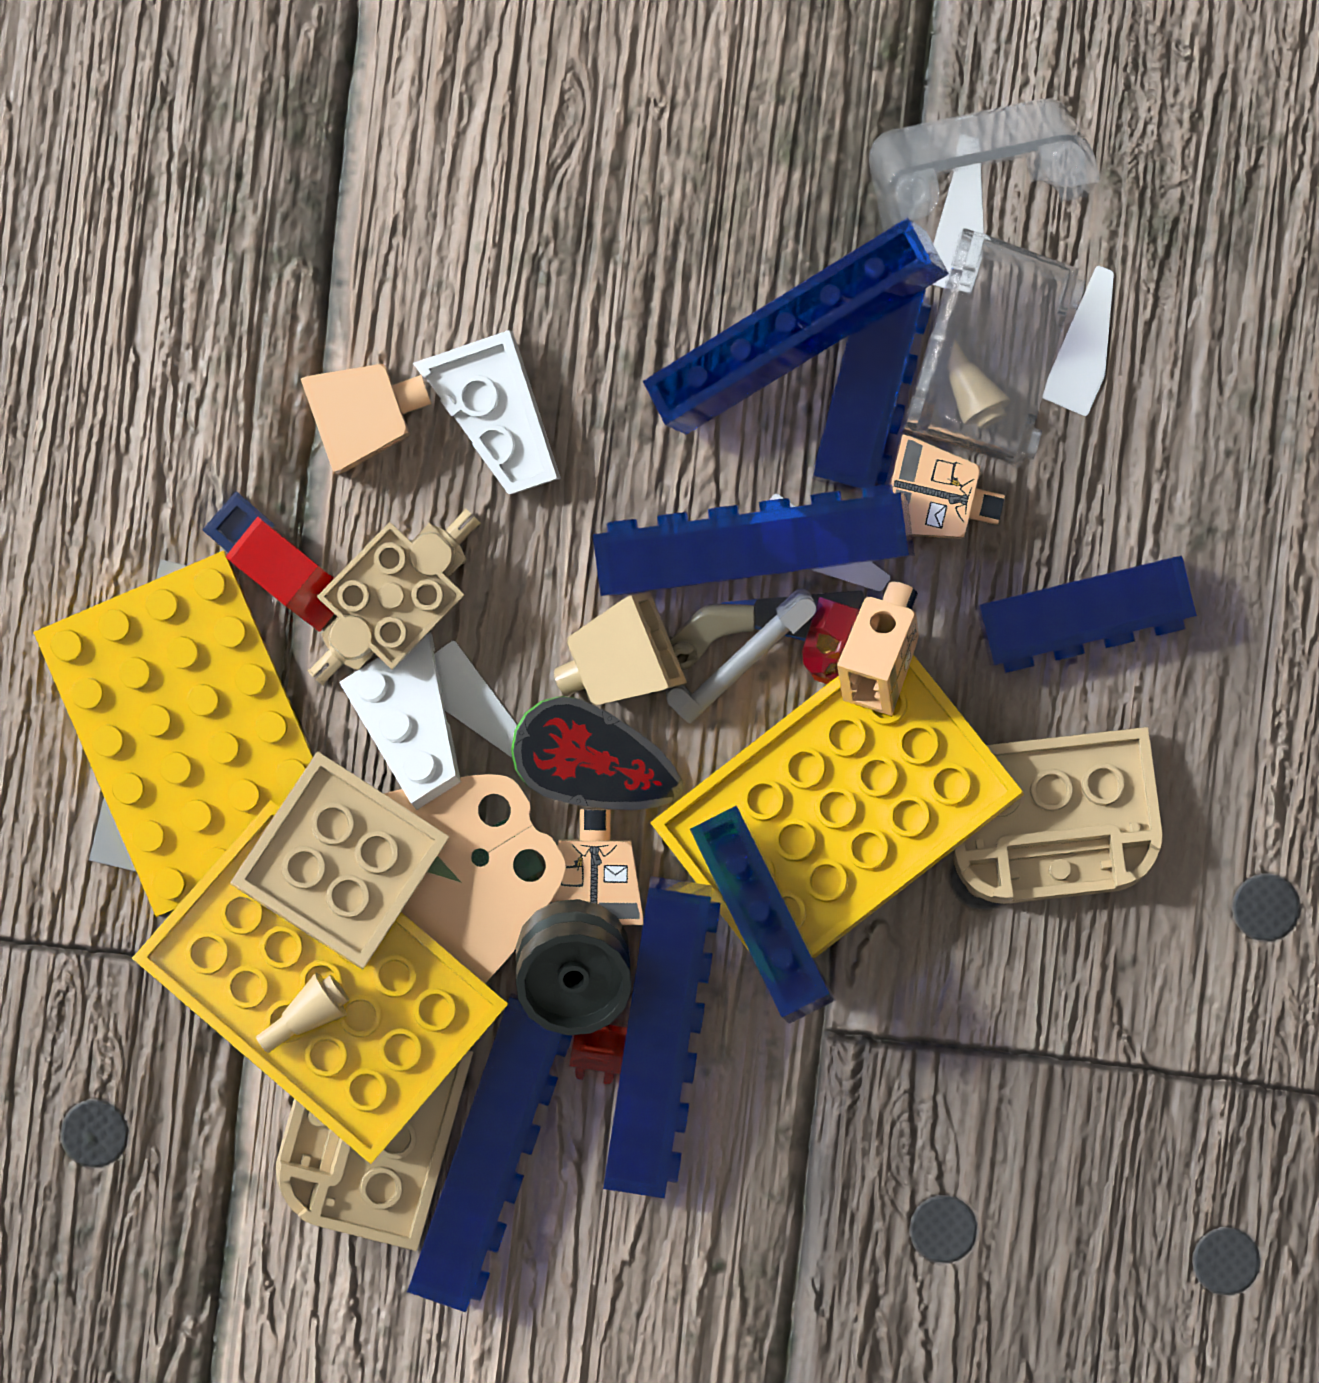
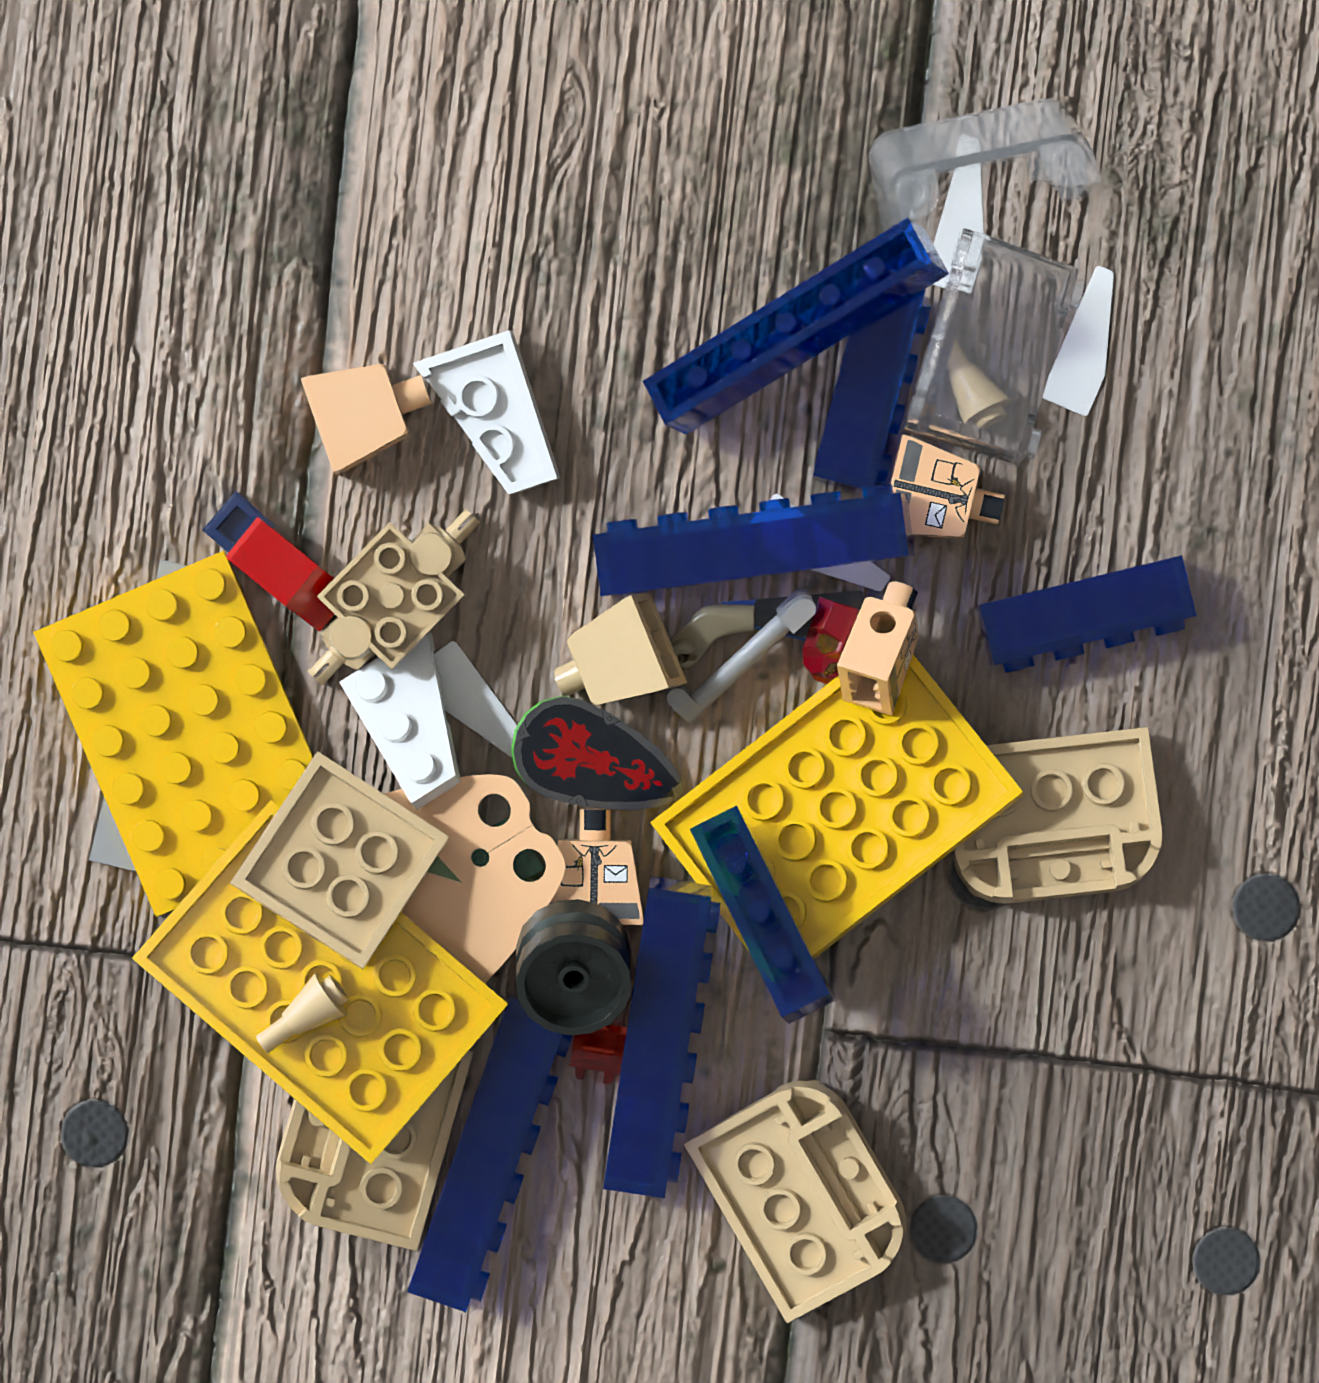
(802, 1194): none -> tan plate

